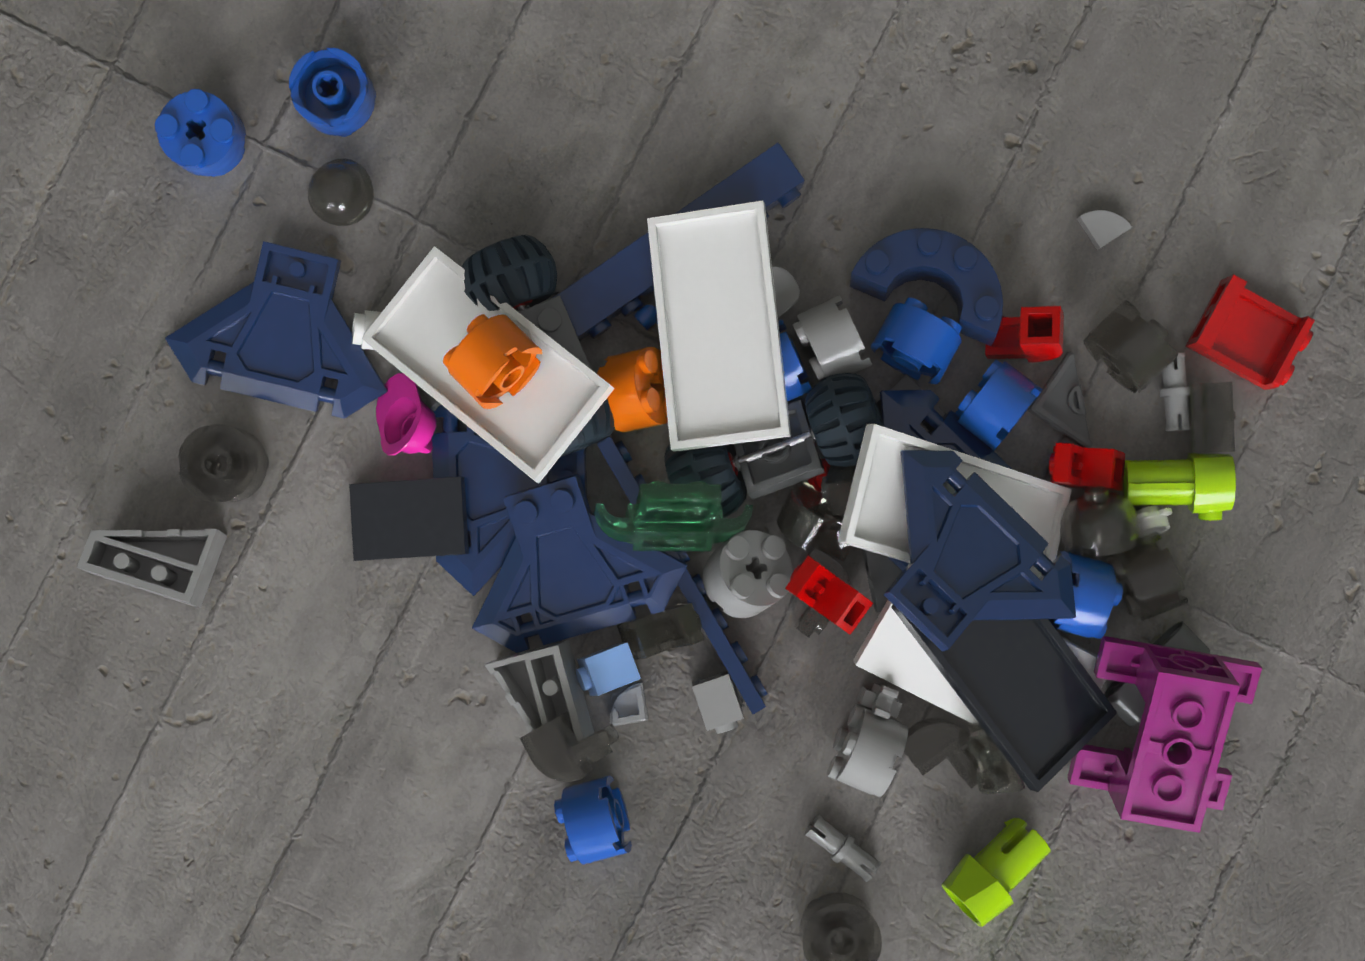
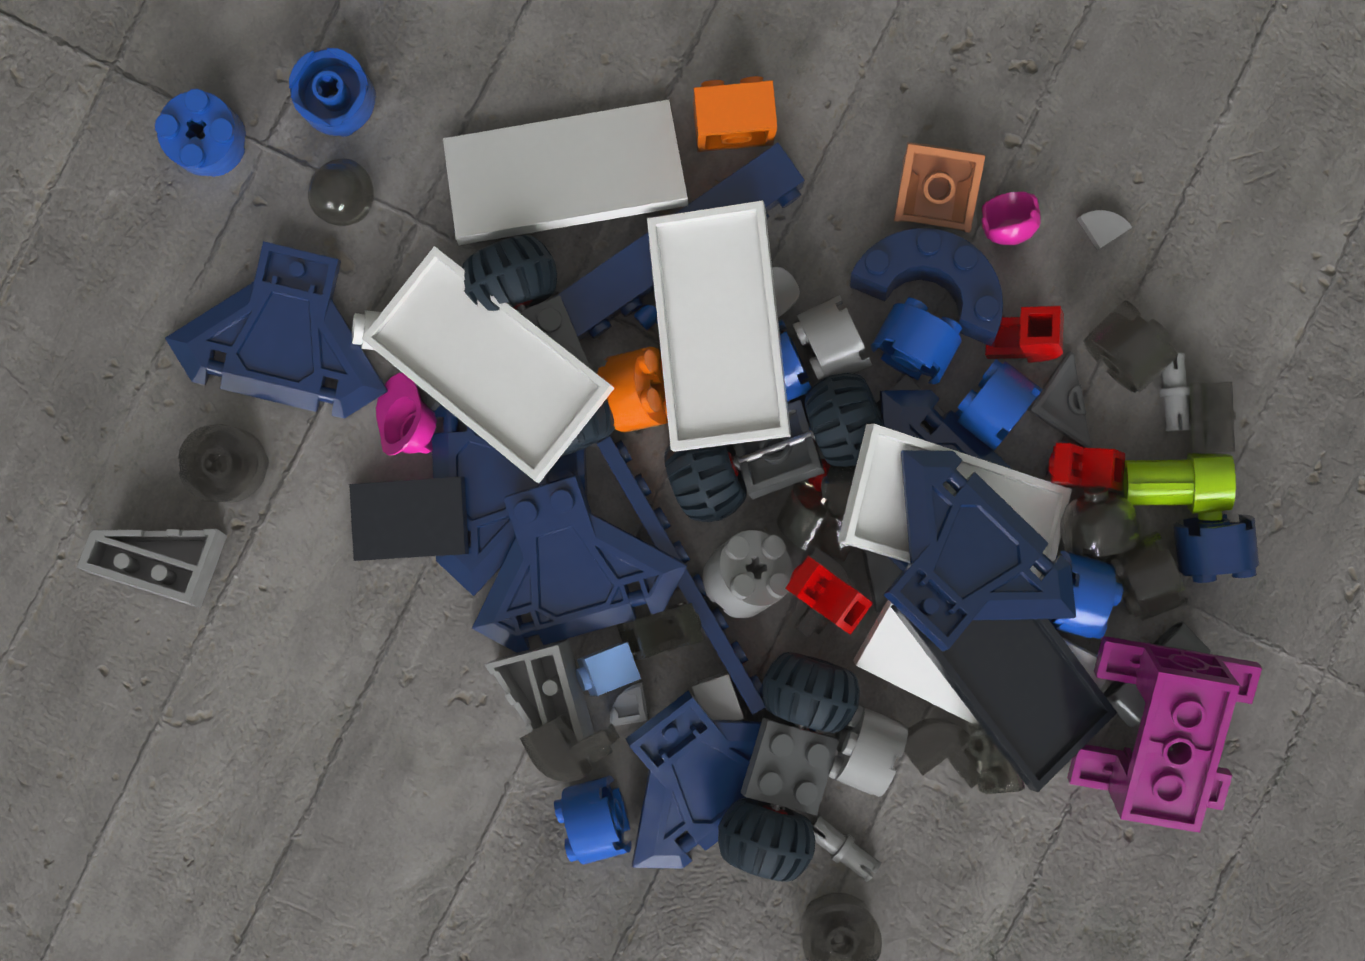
(493, 359): orange brick -> none
(564, 172): none -> white tile
(673, 518): clear green plate -> none
(691, 779): none -> dark blue plate
(734, 114): none -> orange brick
(788, 767): none -> black plate
(881, 700): light grey plate -> none
(939, 186): none -> nougat slope
(983, 883): lime piece -> none
(1011, 218): none -> dark pink hair
(1153, 519): white plate -> none
(1216, 548): none -> dark blue brick
(1250, 335): red panel -> none

